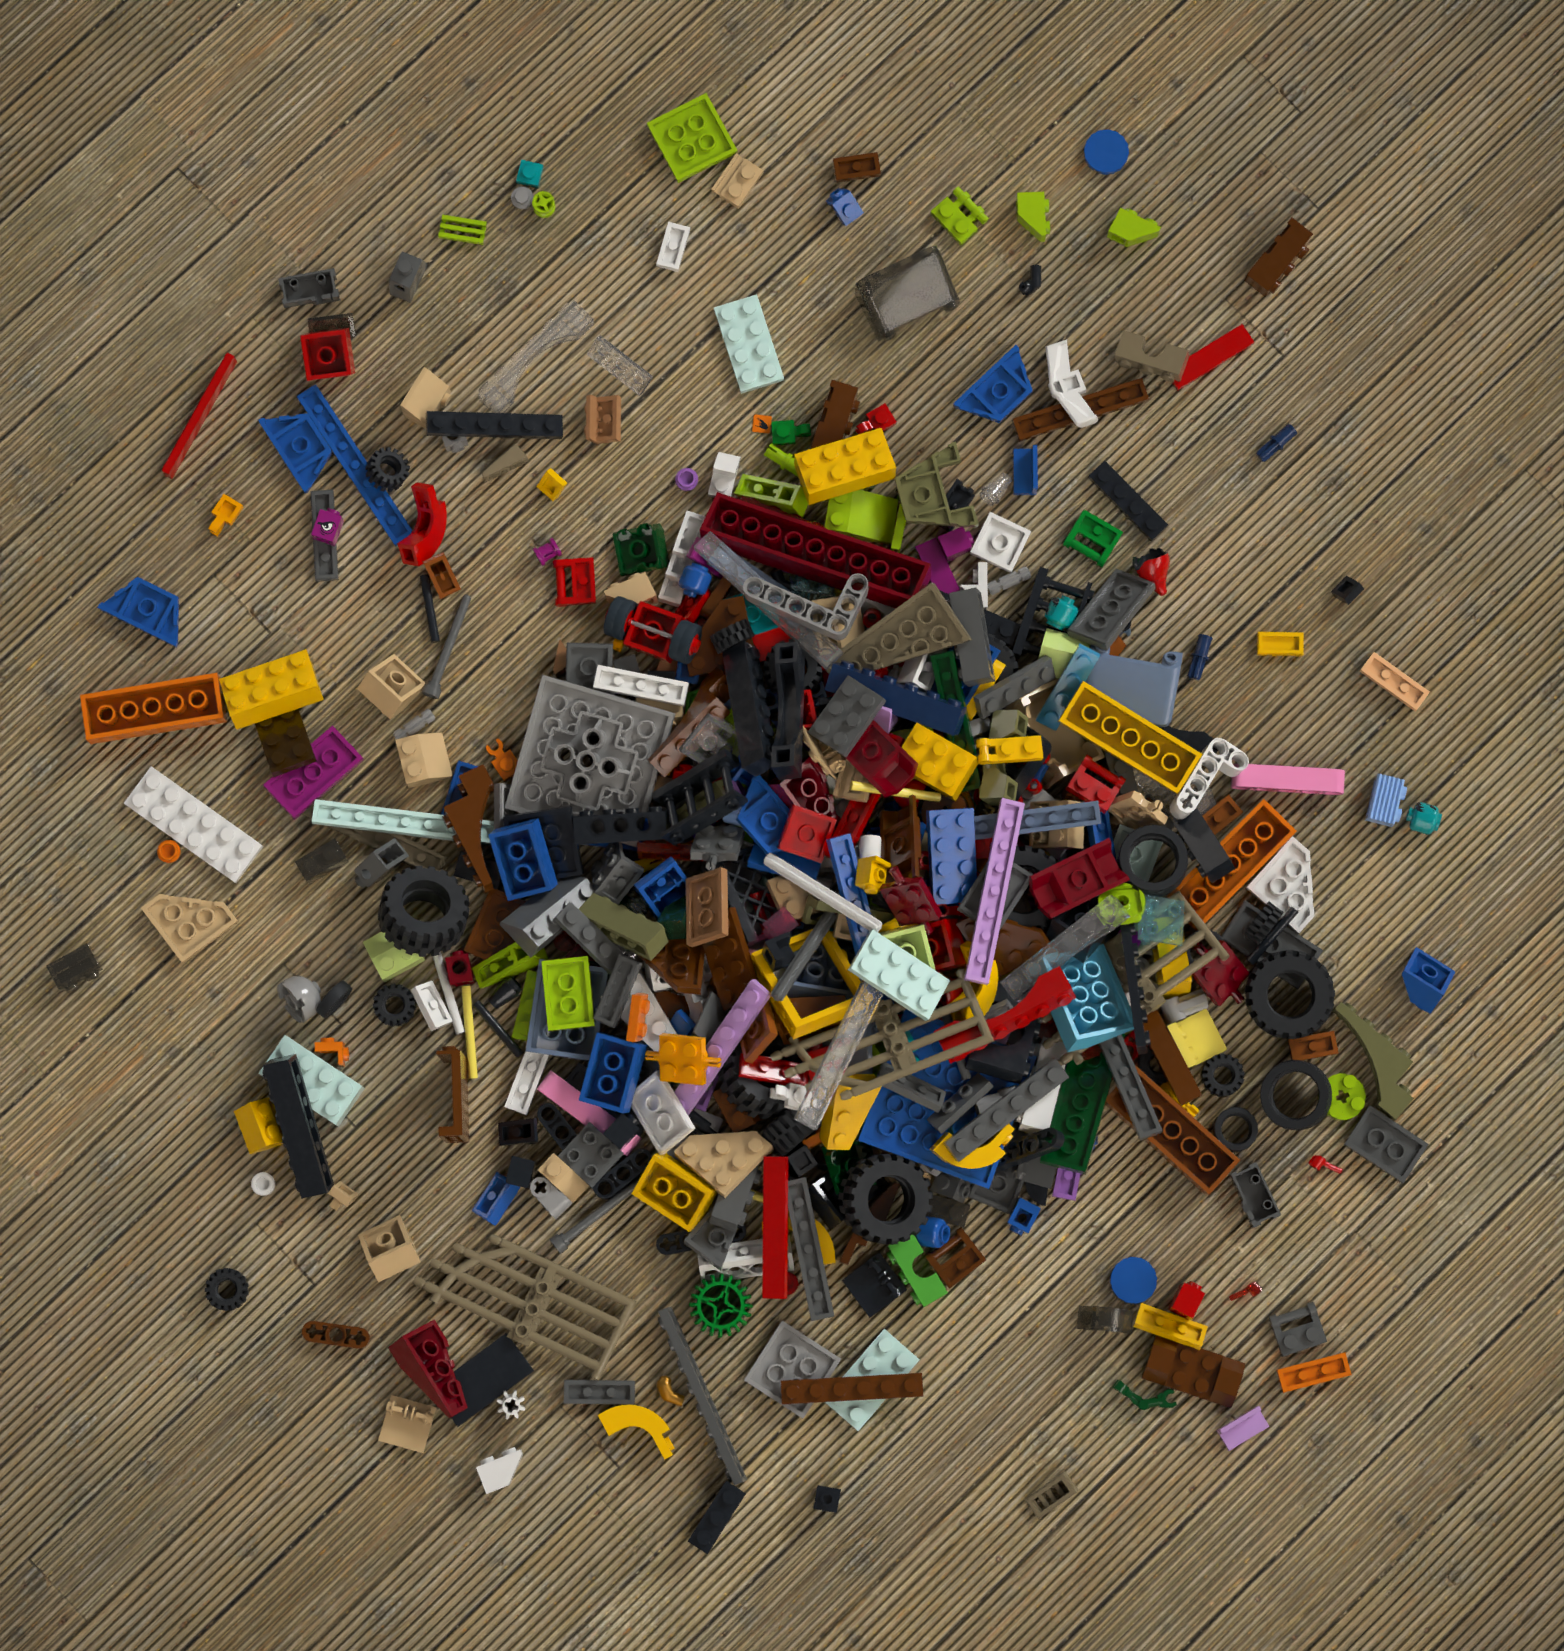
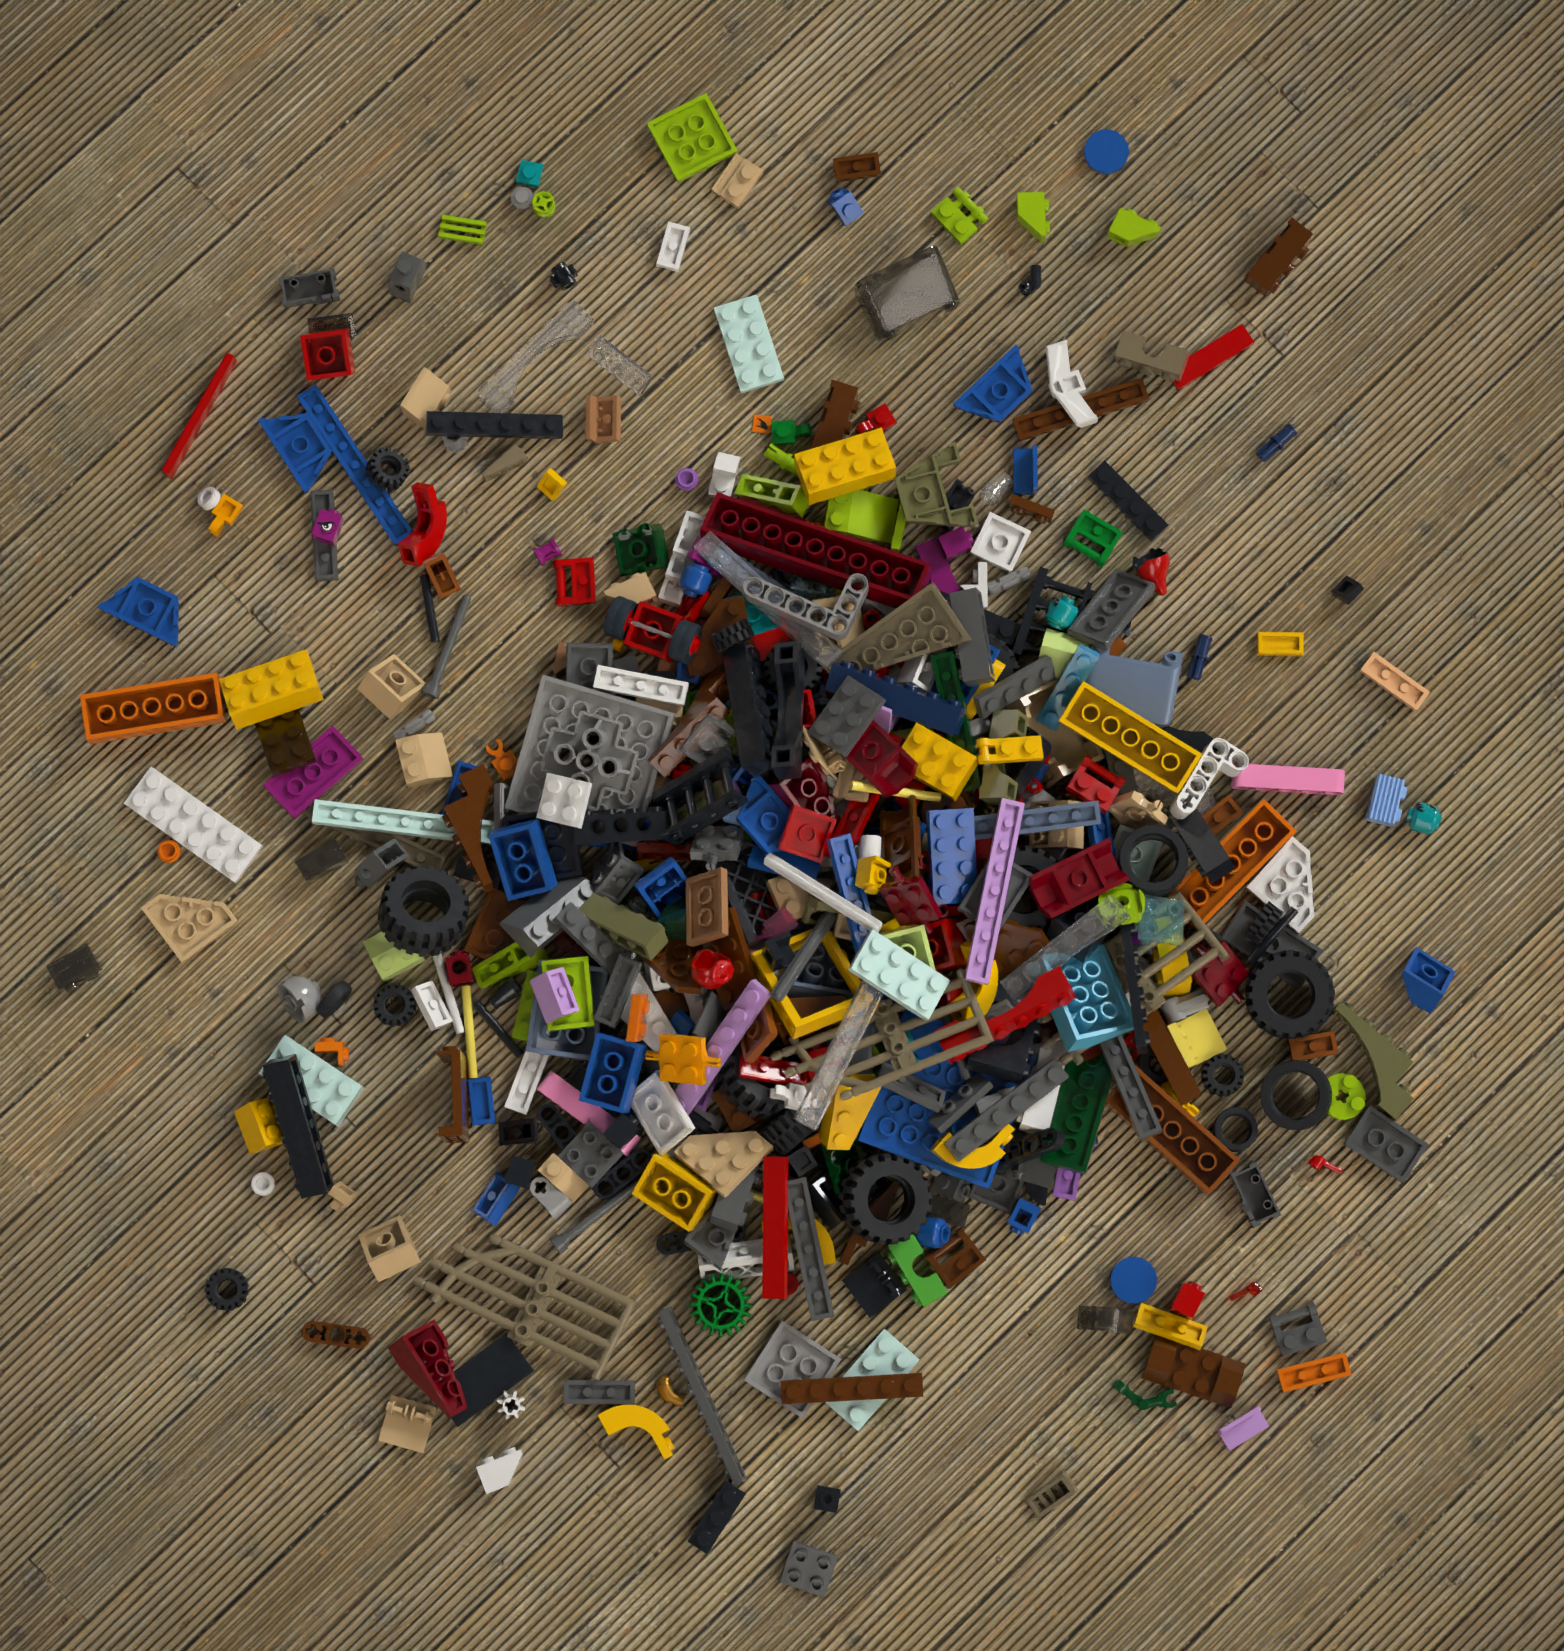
(208, 498): none -> white tile
(481, 1101): none -> blue tile
(554, 994): none -> lavender panel
(563, 276): none -> black gear
(564, 800): none -> white plate
(711, 969): none -> red hair
(809, 1568): none -> dark grey hinge
(1023, 506): none -> reddish brown plate

